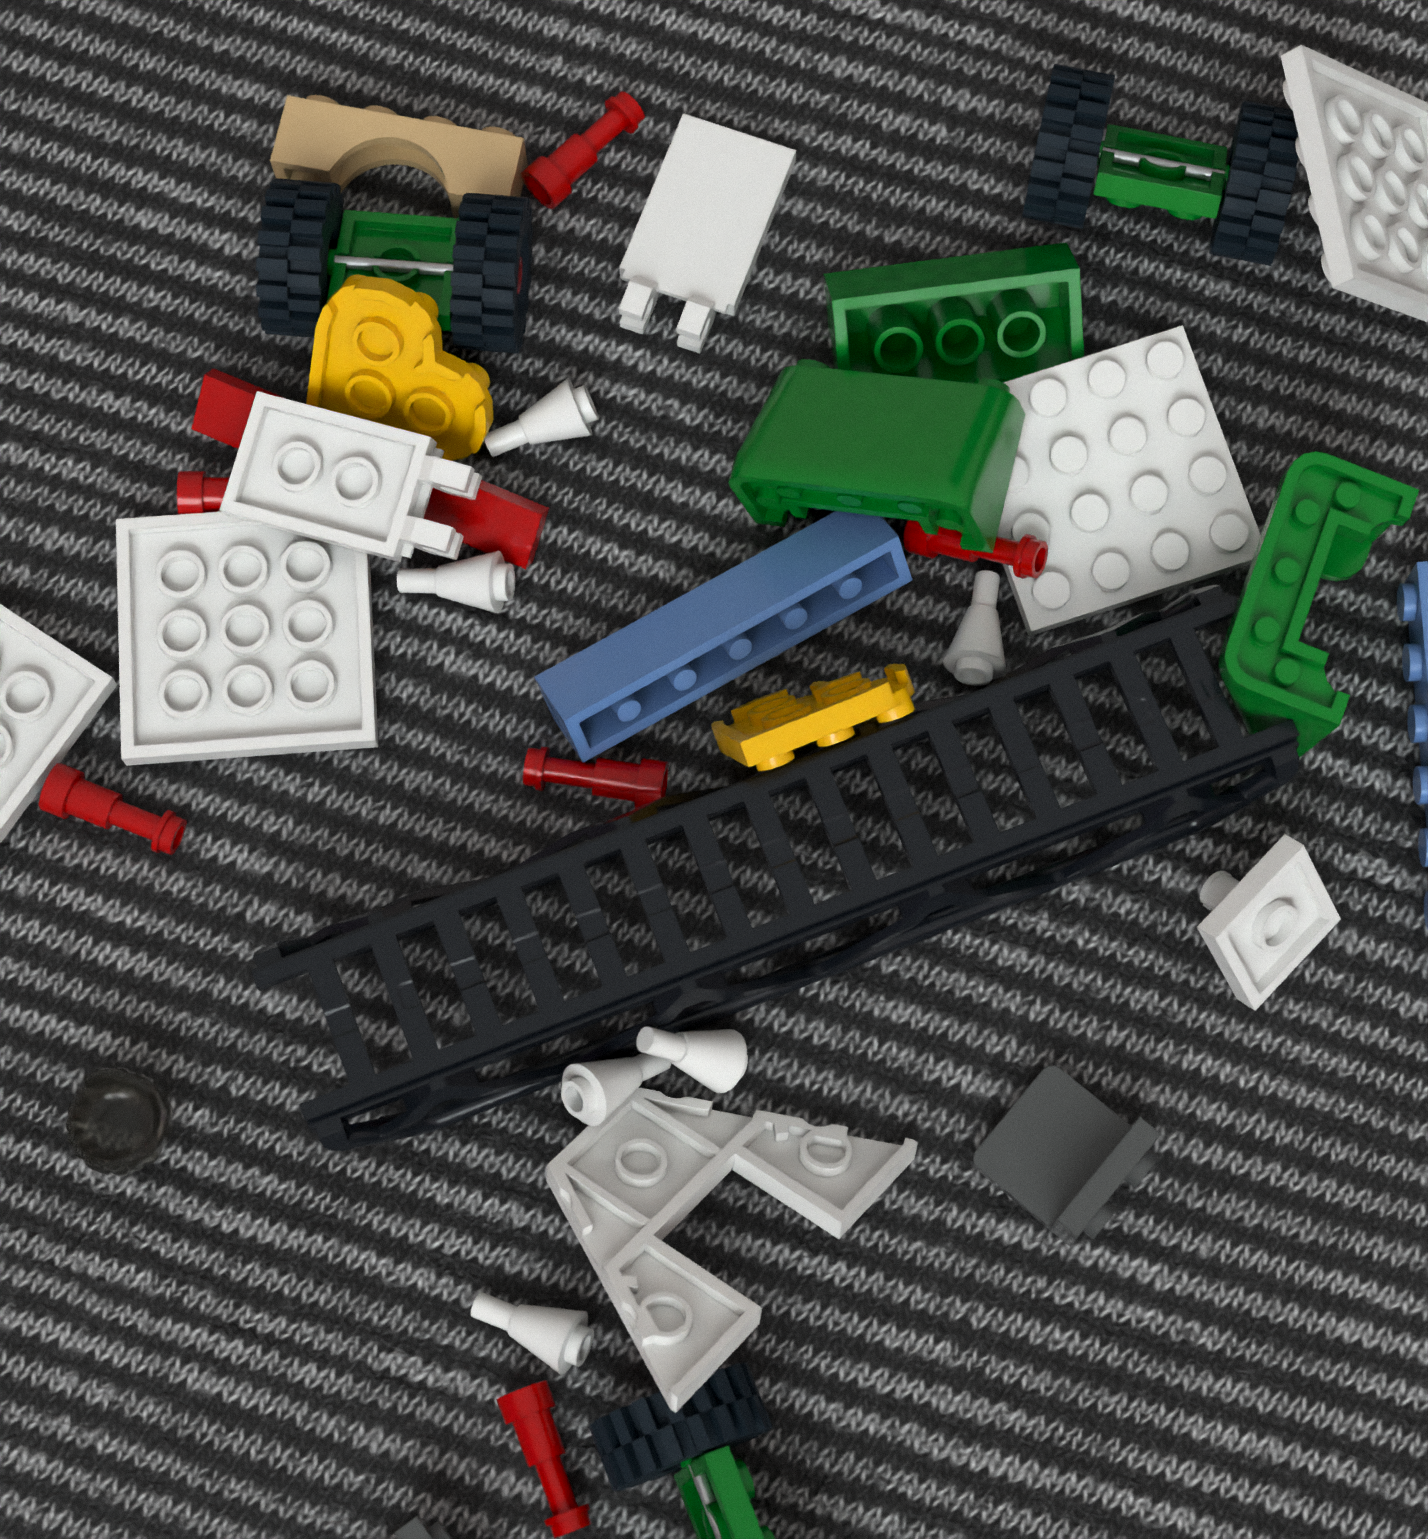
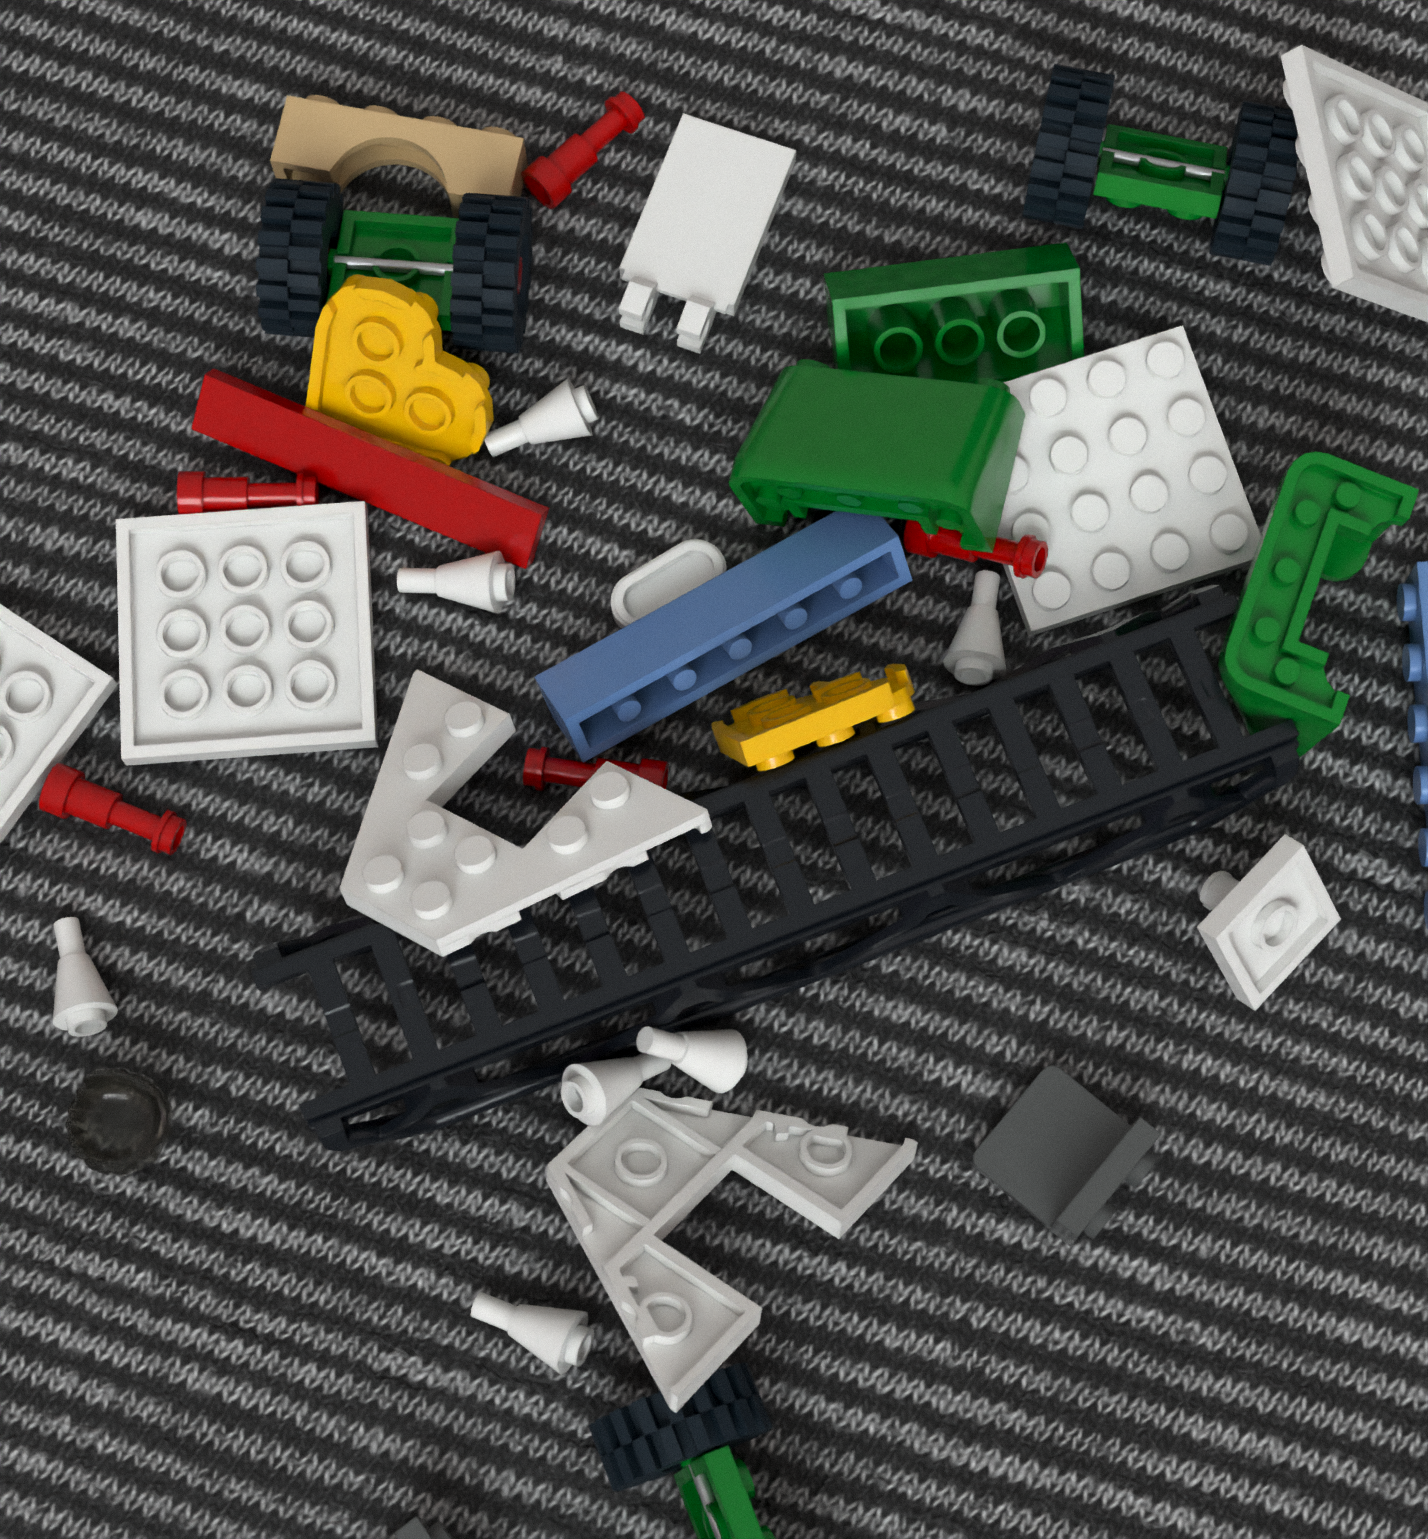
(81, 996): none -> white cone
(343, 480): white tile -> none
(453, 880): none -> white wing
(542, 1446): red piece -> none
(665, 579): none -> white tile

